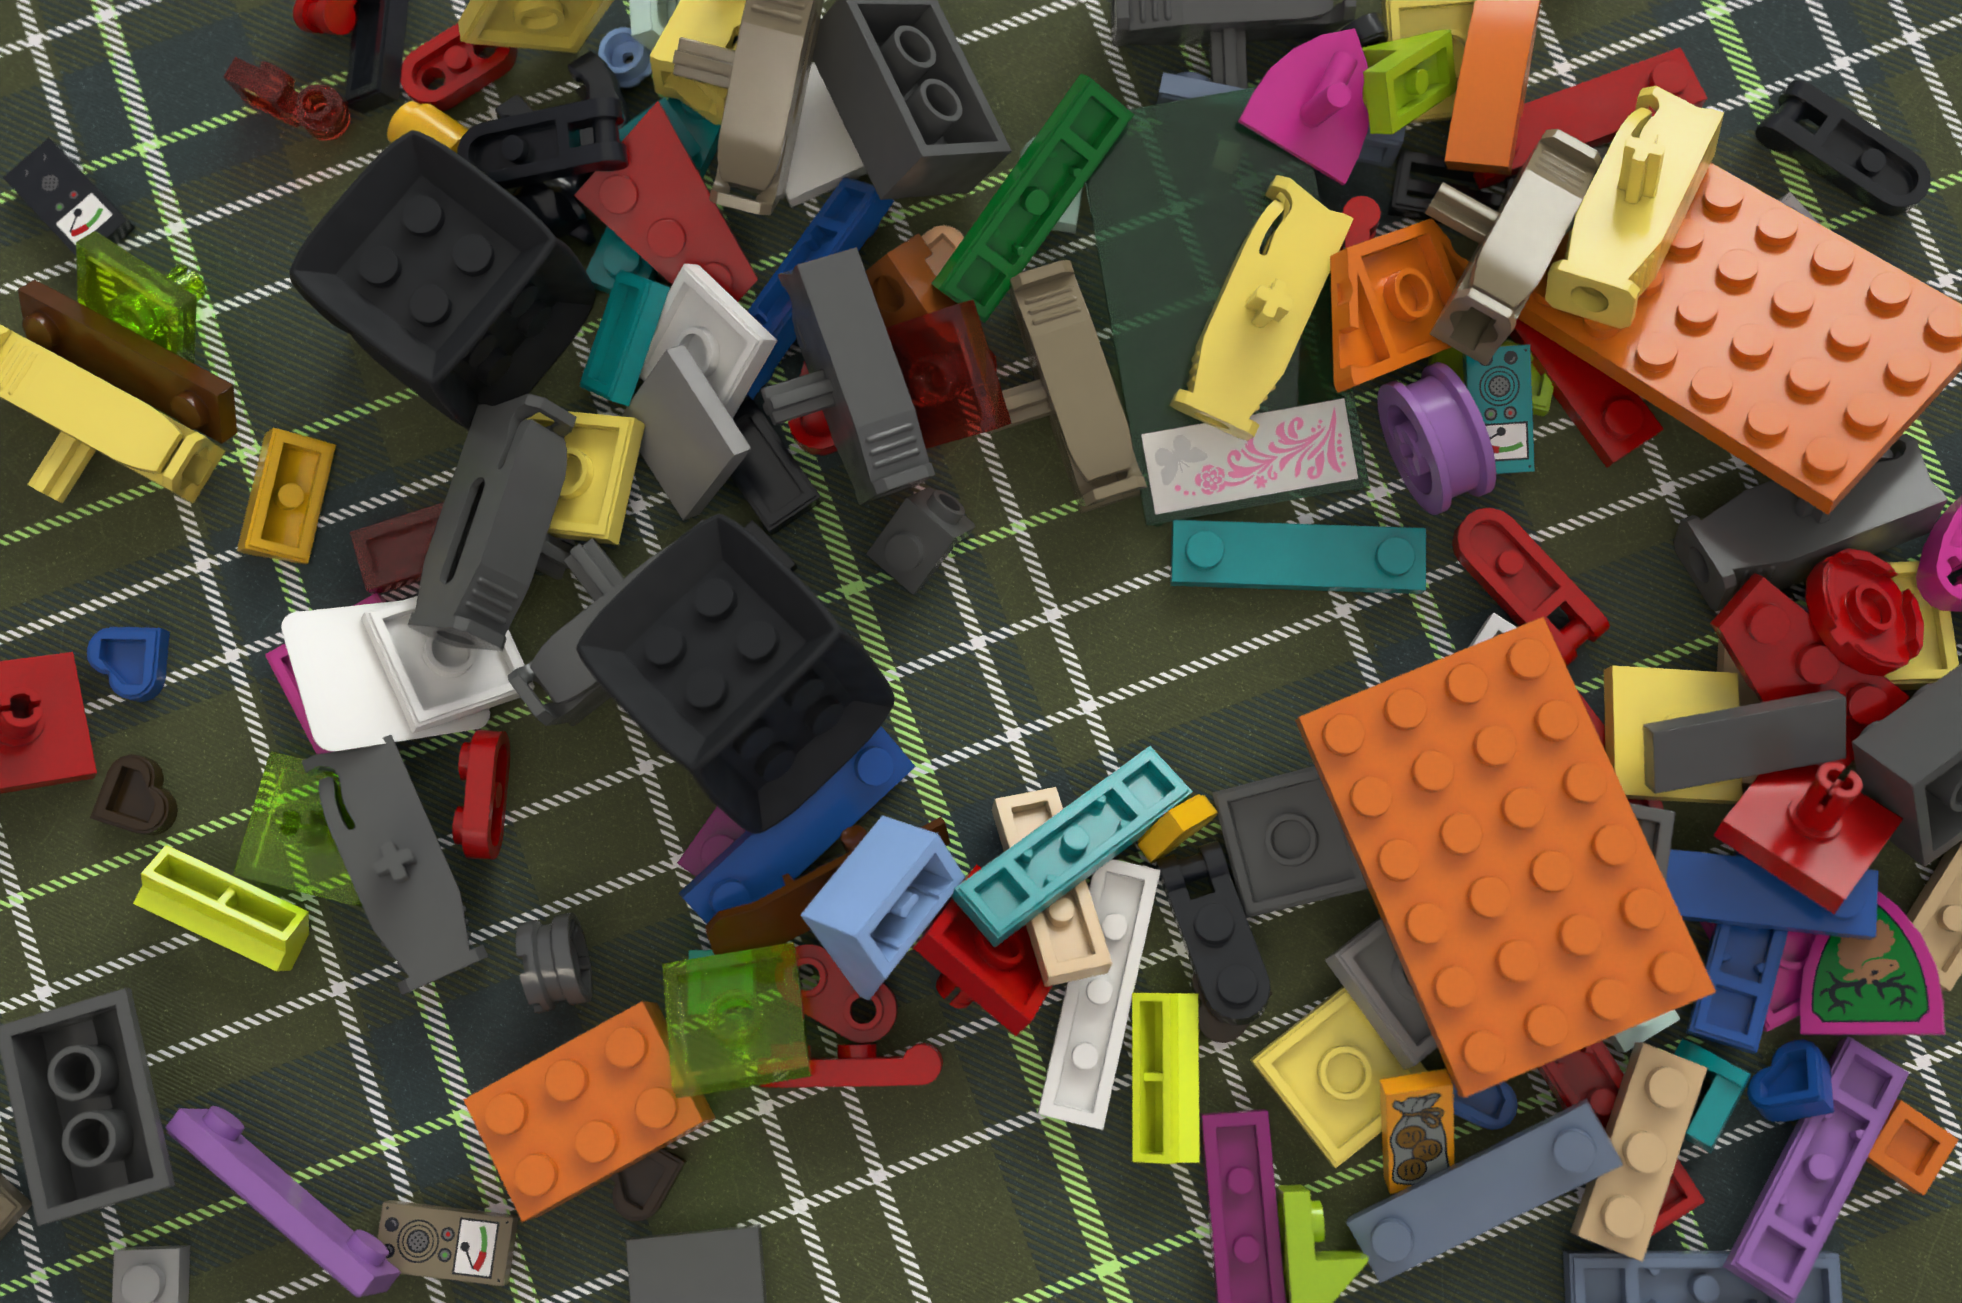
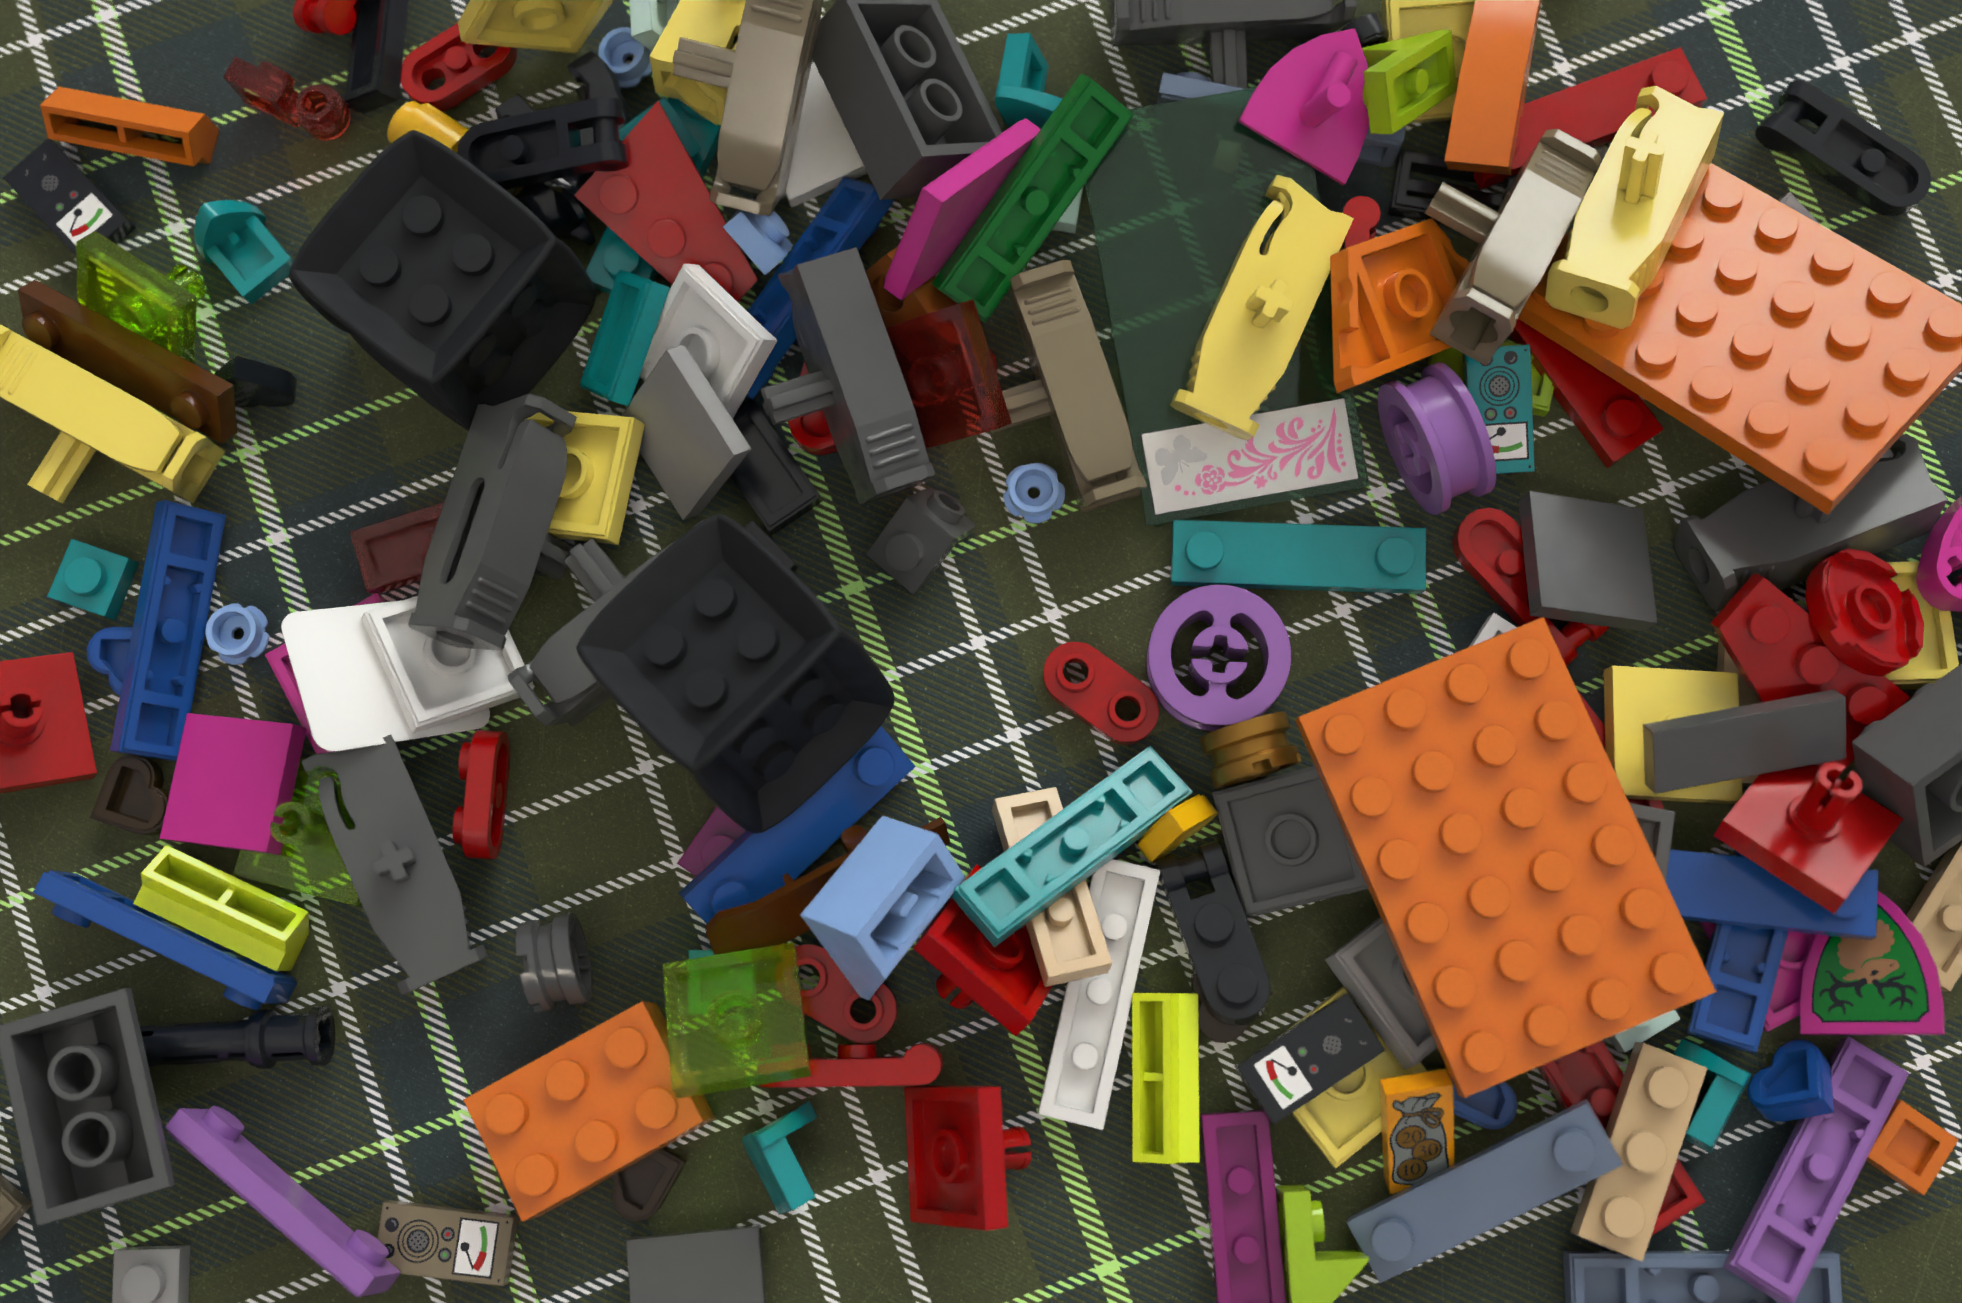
(86, 901): none -> blue plate
(93, 579): none -> teal plate
(131, 118): none -> orange piece
(168, 630): none -> blue plate
(221, 631): none -> light blue plate
(232, 781): none -> dark pink tile
(241, 247): none -> teal tile
(258, 383): none -> black tile
(259, 1040): none -> black pin
(286, 496): yellow slope -> none
(760, 237): none -> light blue plate
(777, 1162): none -> teal tile
(951, 207): none -> dark pink tile
(960, 1155): none -> red tile
(1023, 83): none -> teal tile
(1033, 476): none -> light blue plate
(1098, 694): none -> red plate
(1219, 608): none -> medium lavender wheel
(1250, 749): none -> pearl gold wheel
(1309, 1058): none -> tile
(1587, 562): none -> dark grey tile

